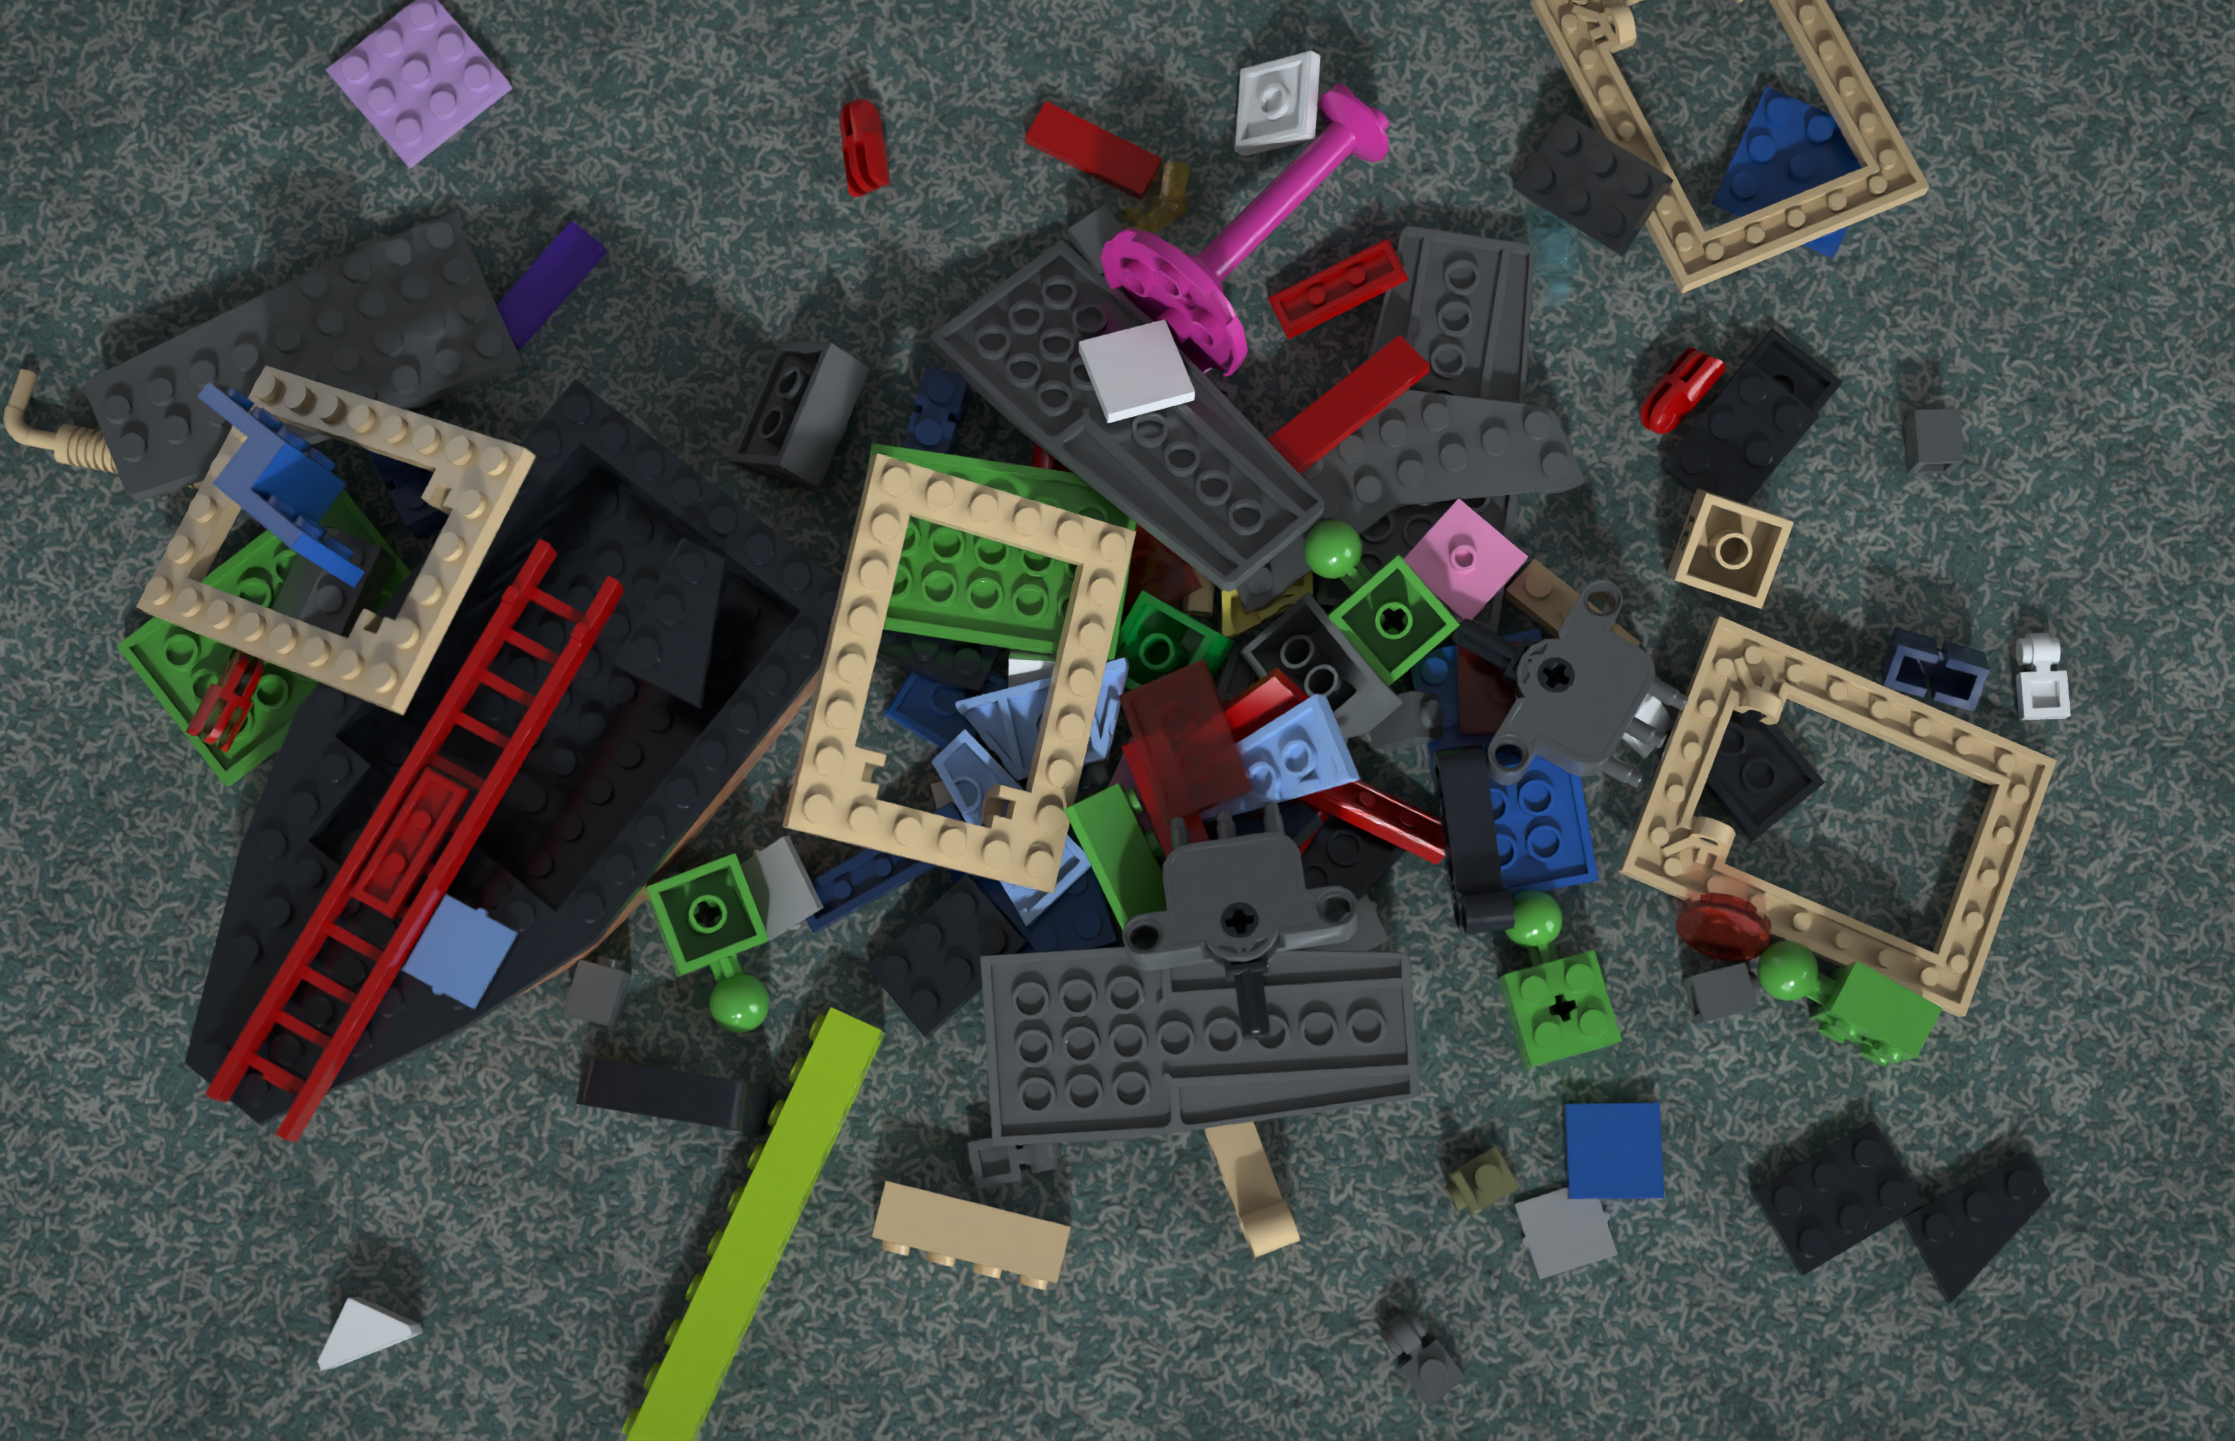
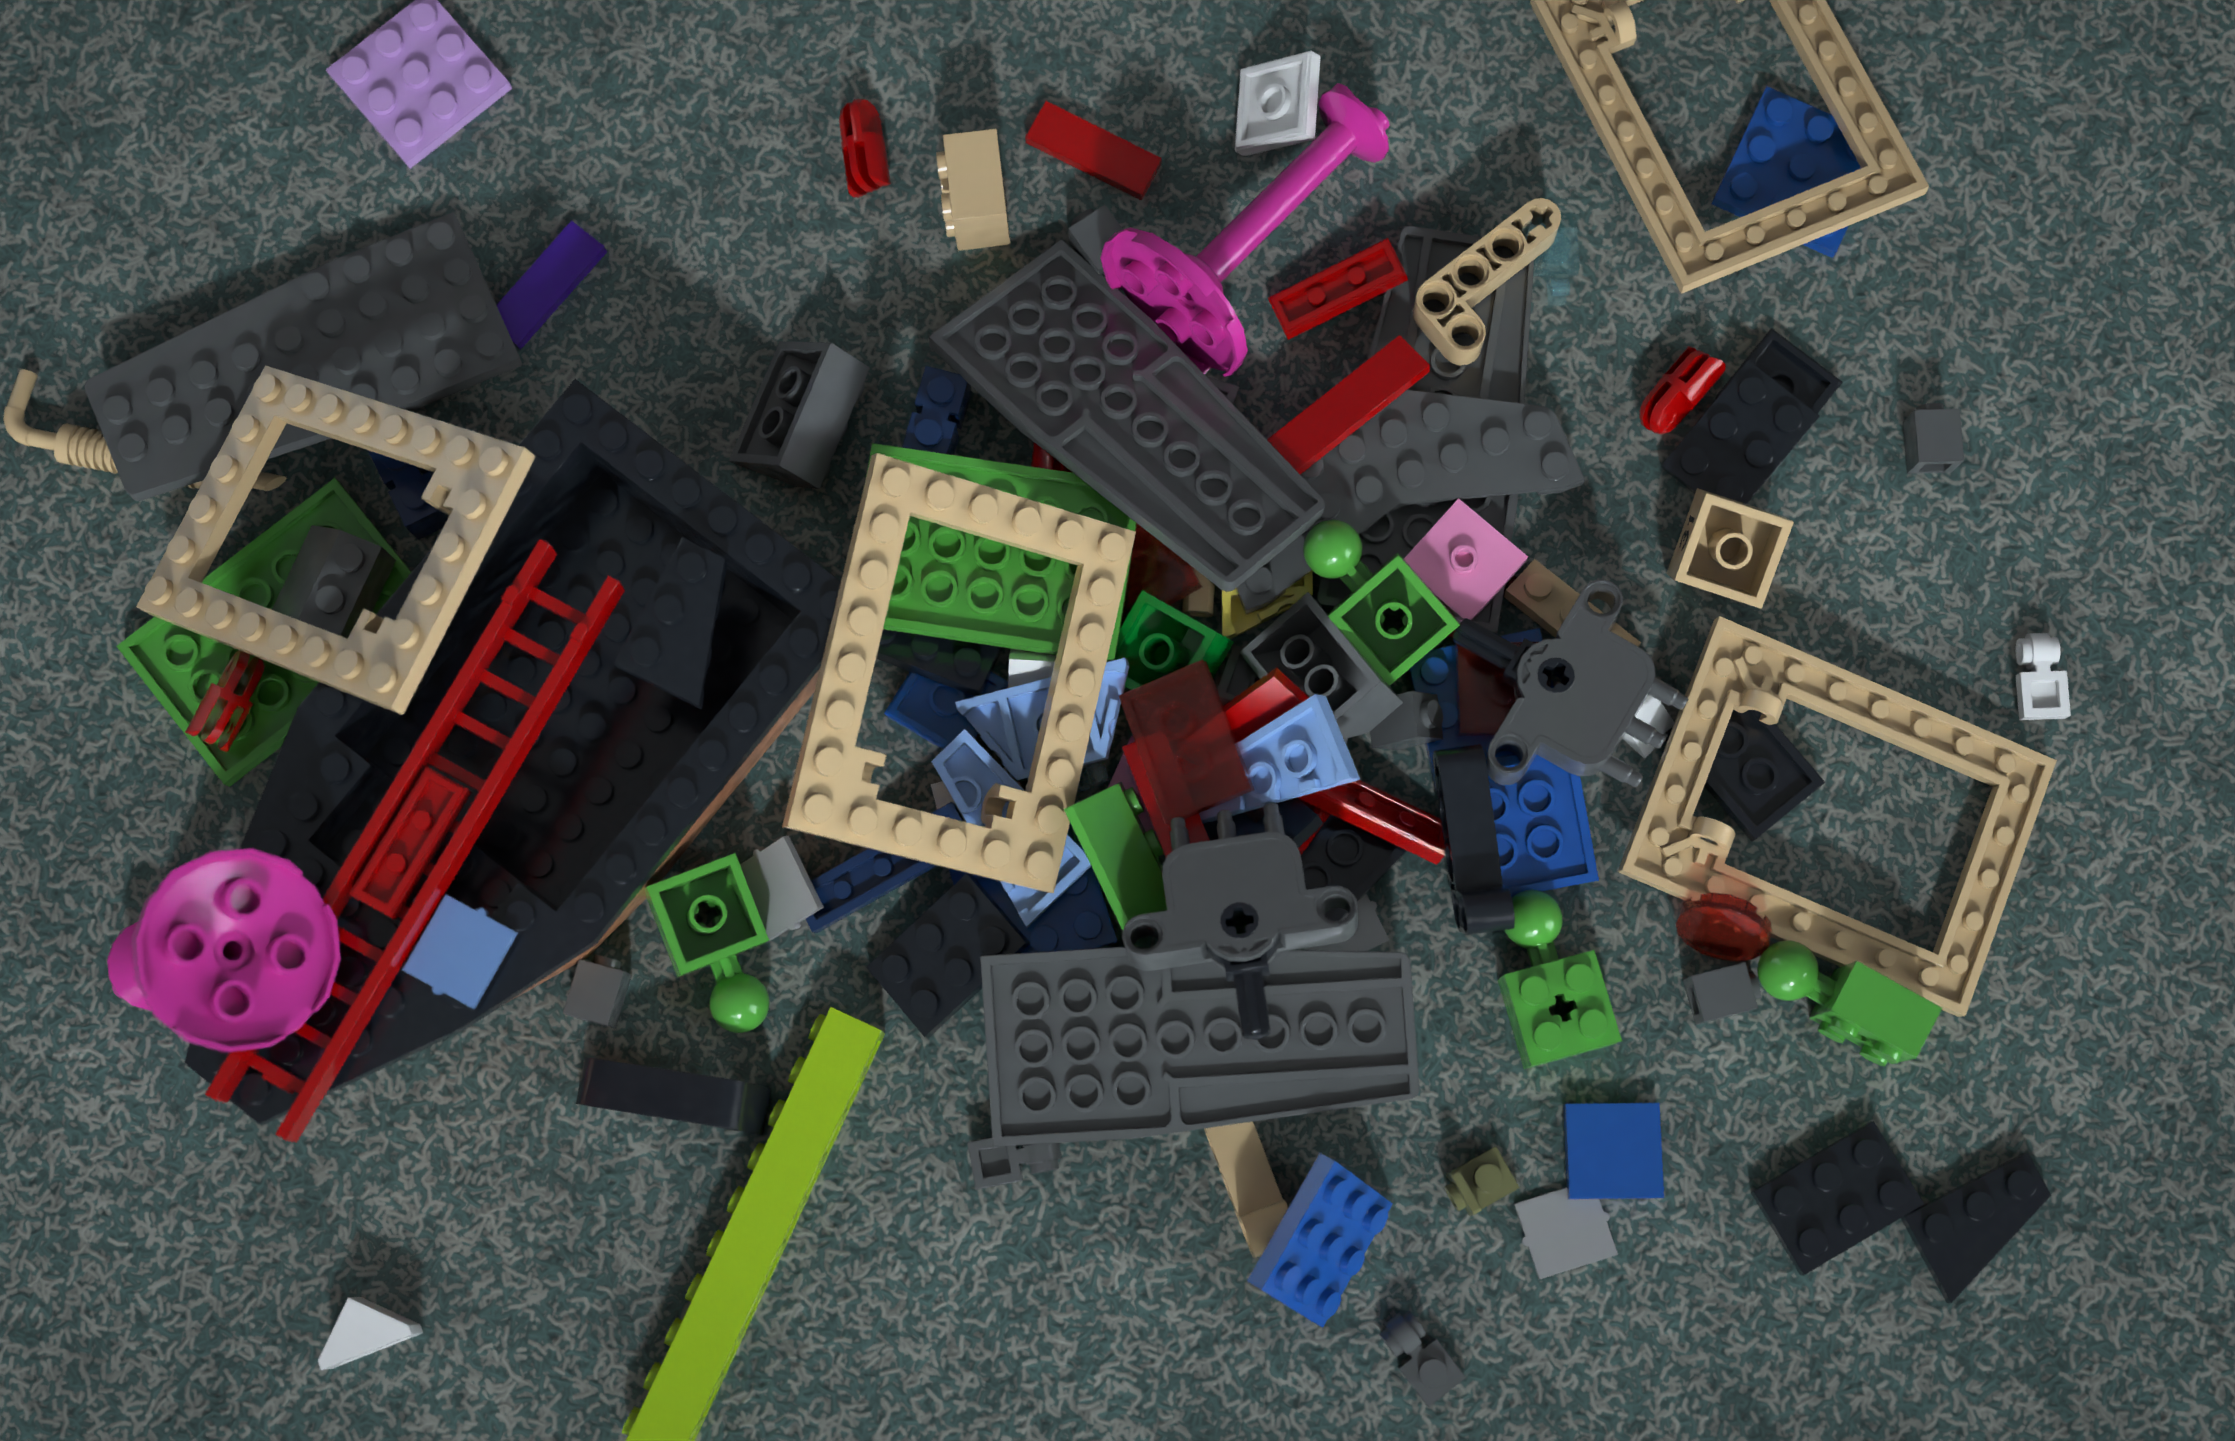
(229, 951): none -> dark pink piece
(282, 482): blue bracket -> none
(972, 1233): tan brick -> none
(973, 190): none -> tan brick
(1136, 371): white tile -> none
(1167, 205): clear yellow piece -> none
(1321, 1241): none -> blue plate
(1492, 273): none -> tan beam
(1593, 184): black plate -> none
(1955, 670): dark blue piece -> none

